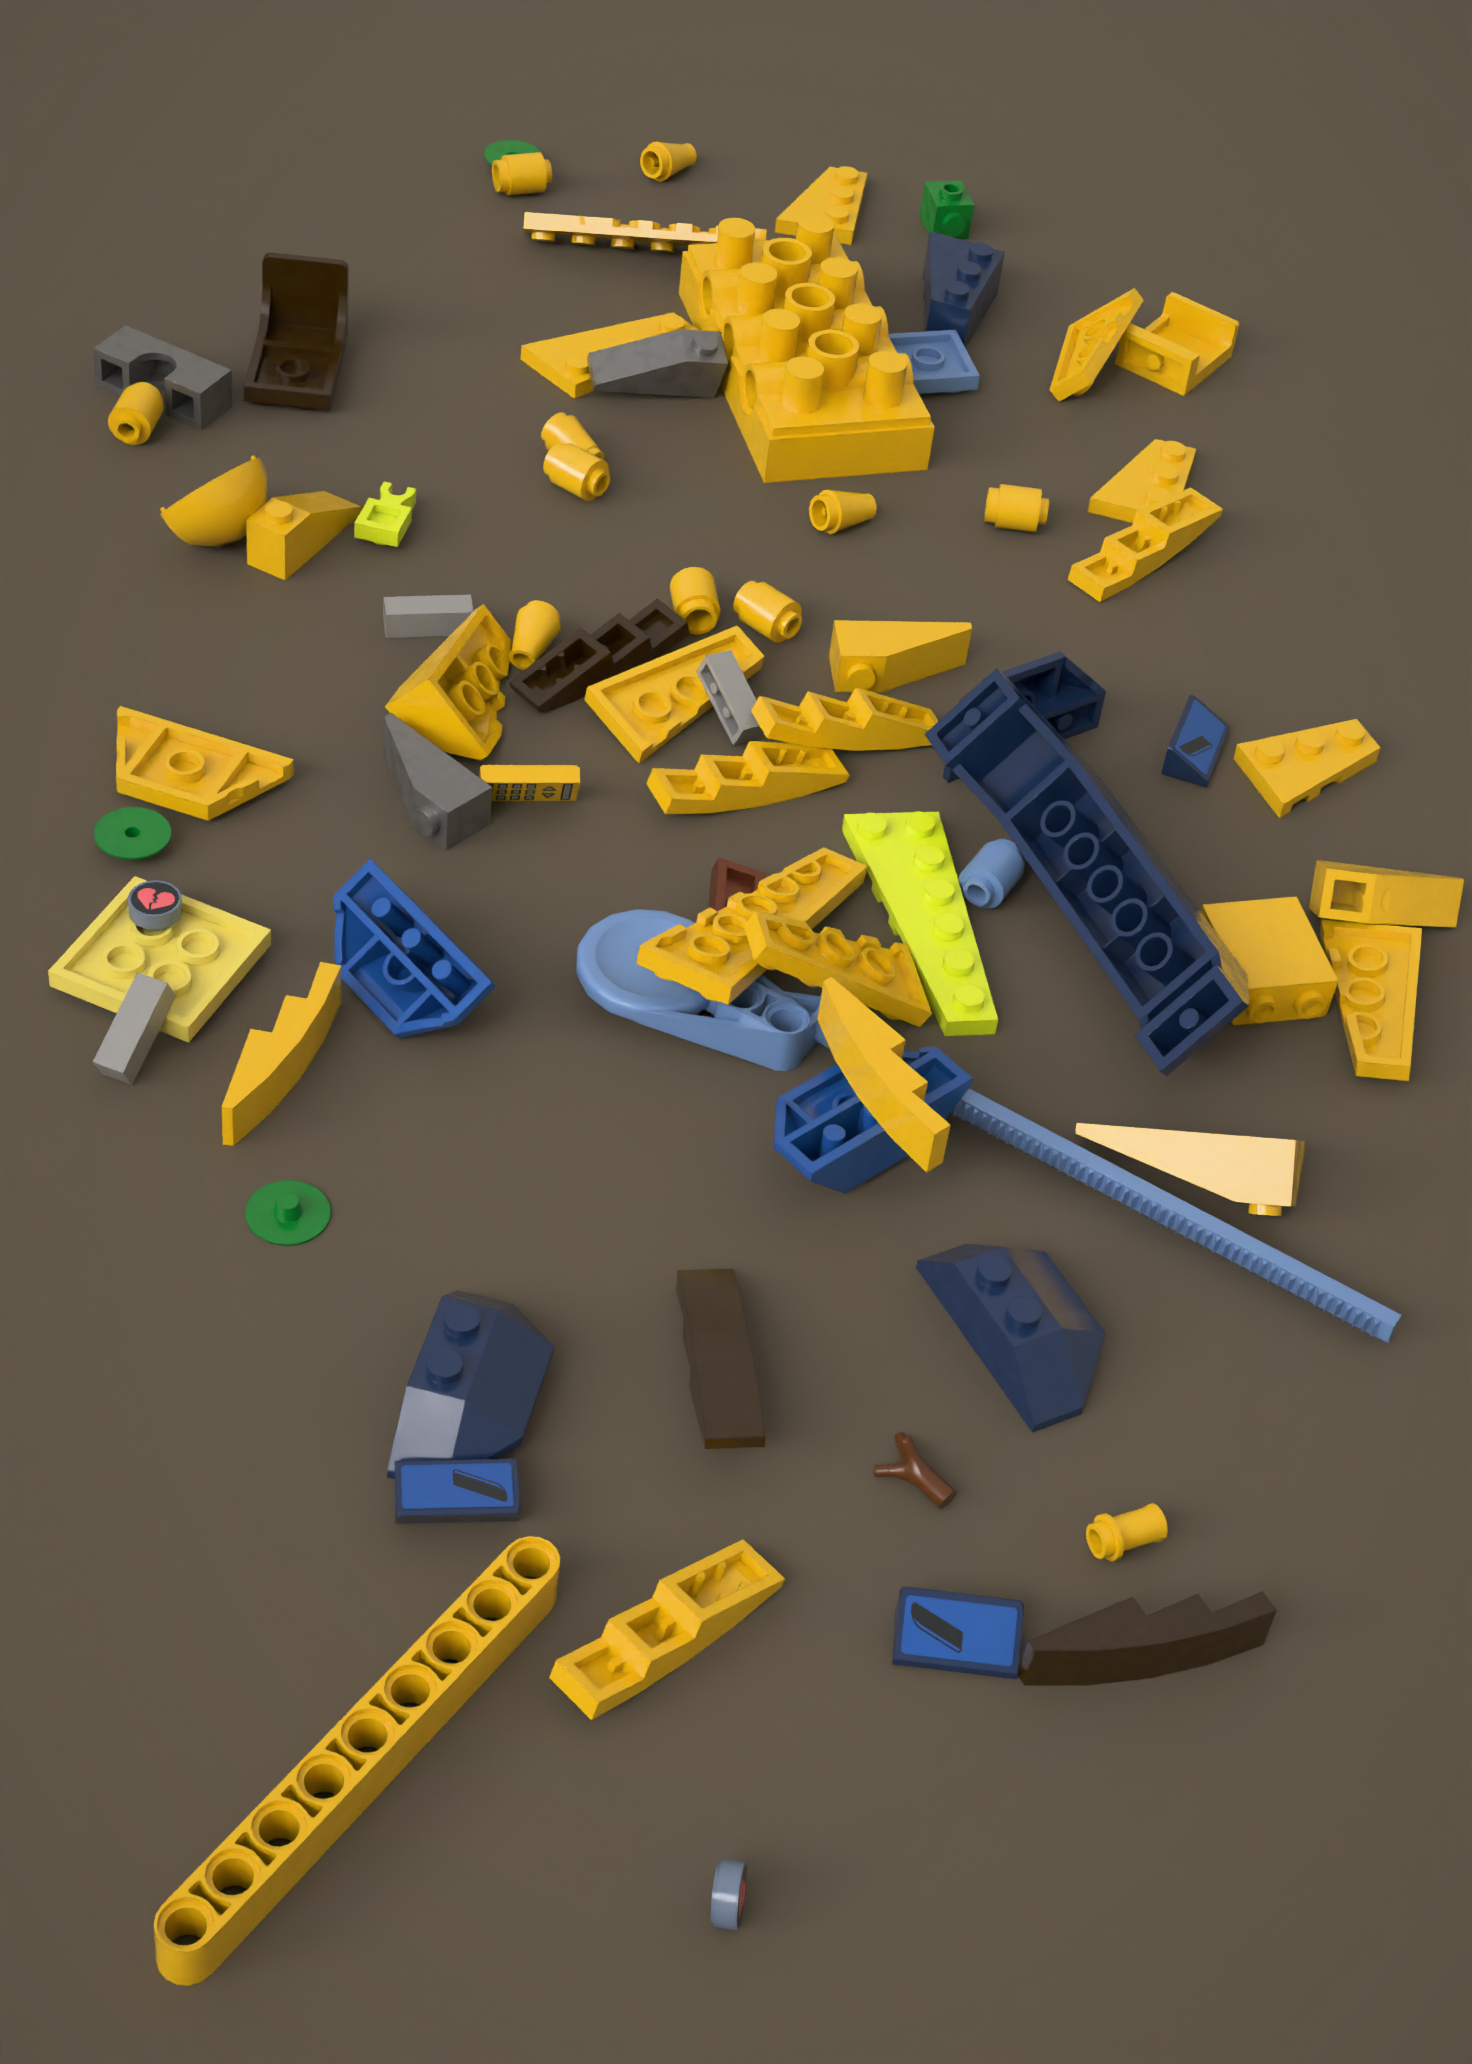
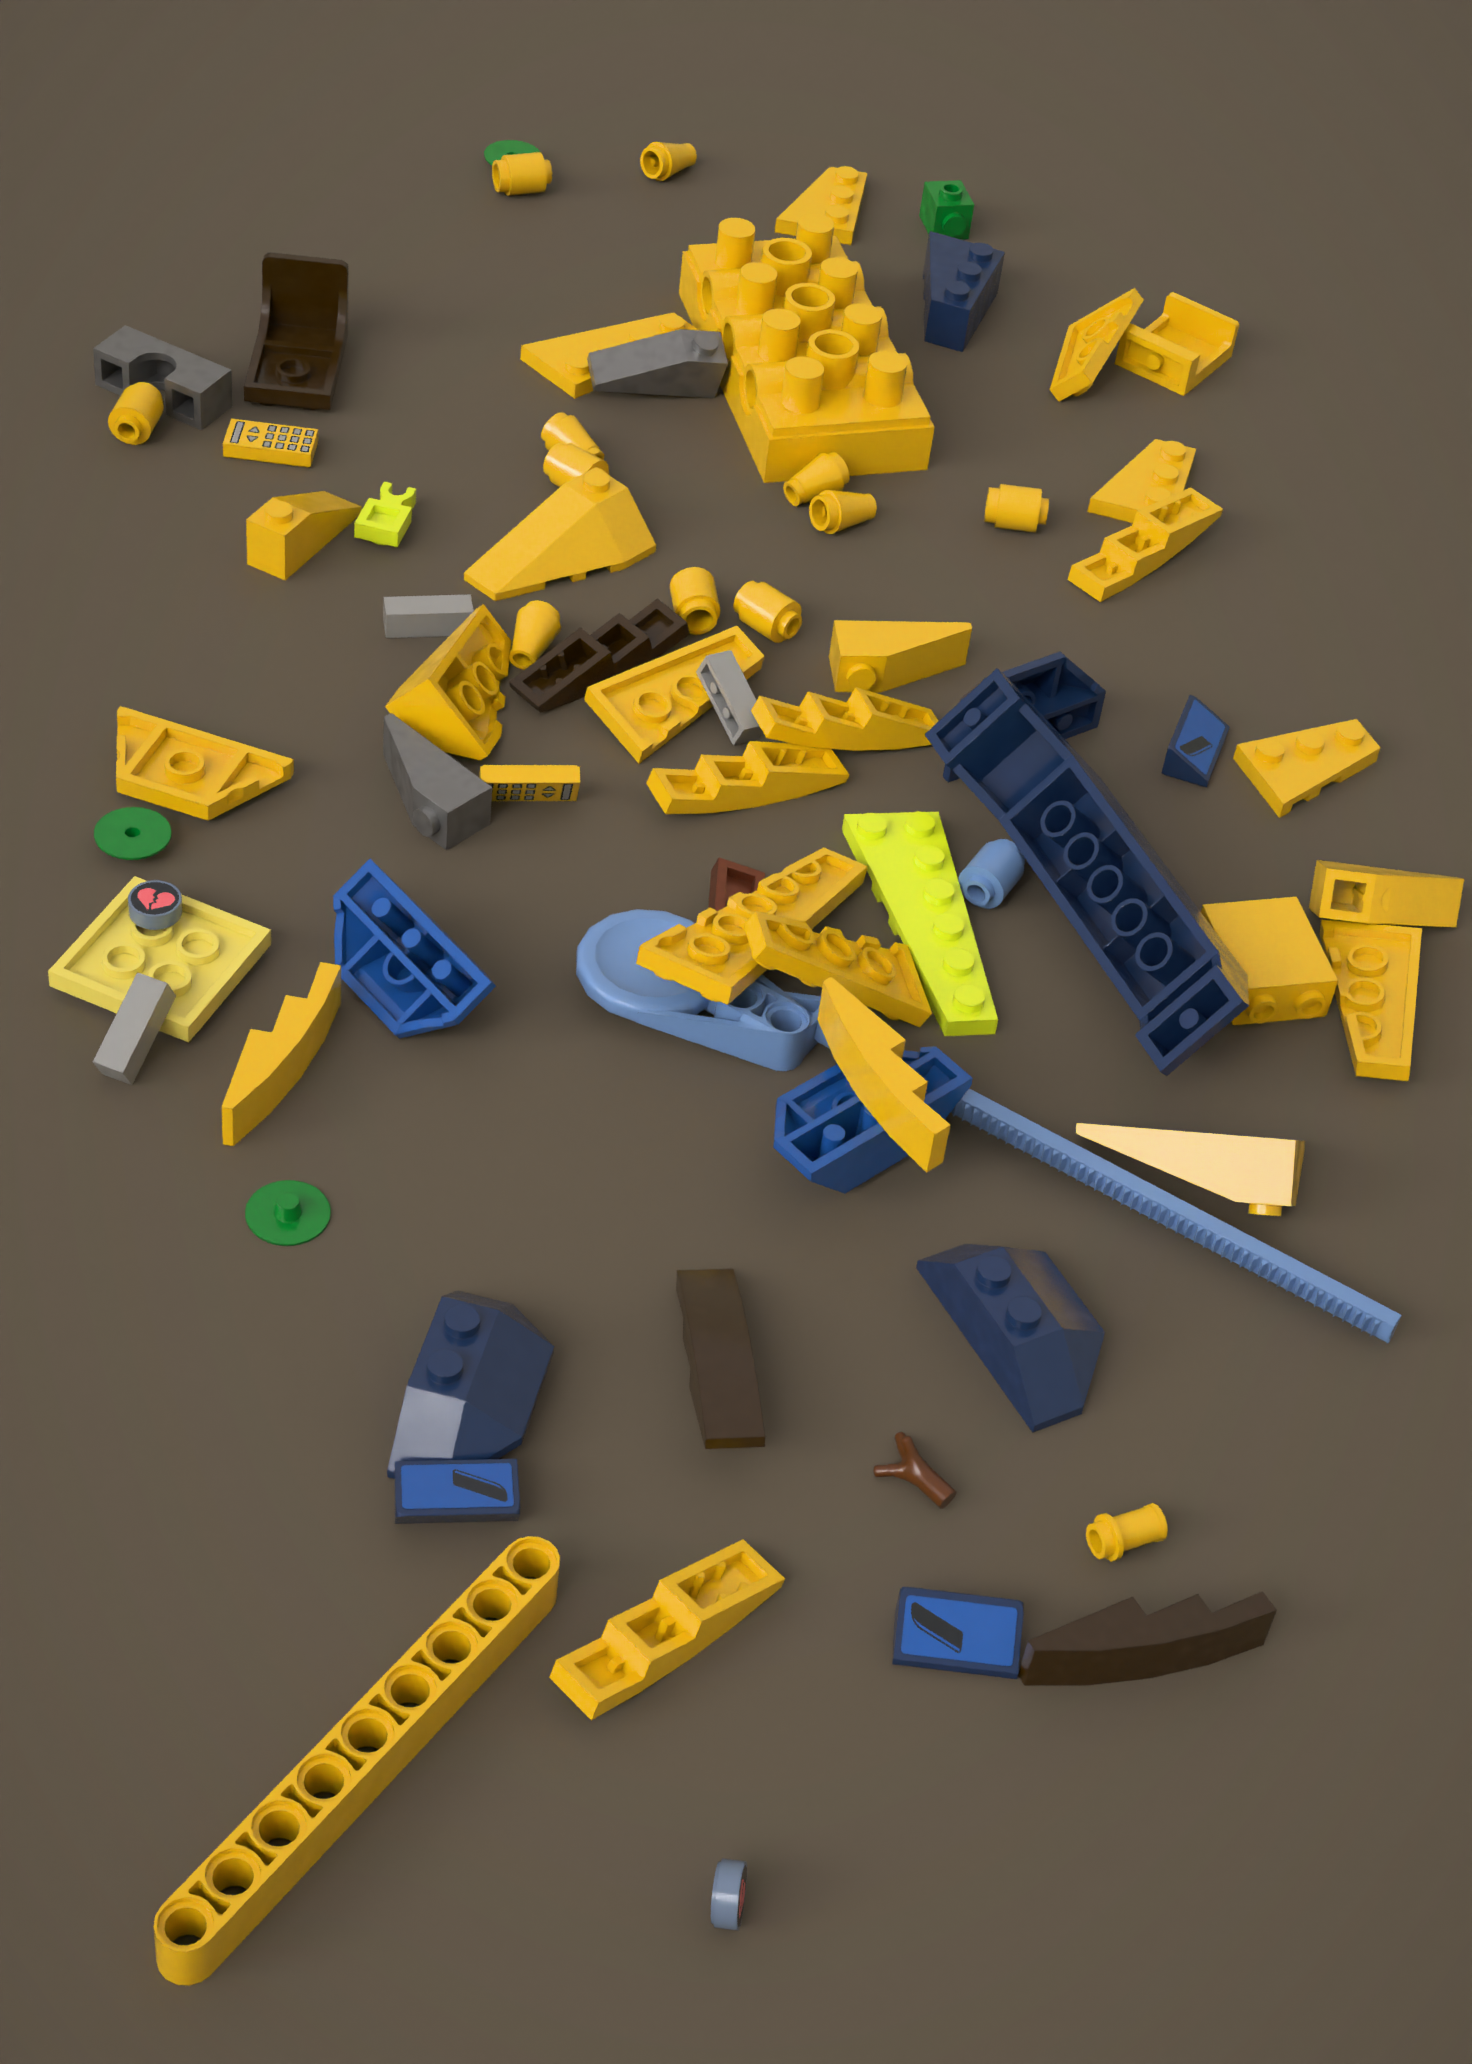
(219, 509): yellow cylinder -> none
(270, 443): none -> yellow tile
(574, 531): none -> yellow wedge
(587, 229): yellow wing -> none
(820, 474): none -> yellow cone
(937, 361): medium blue plate -> none

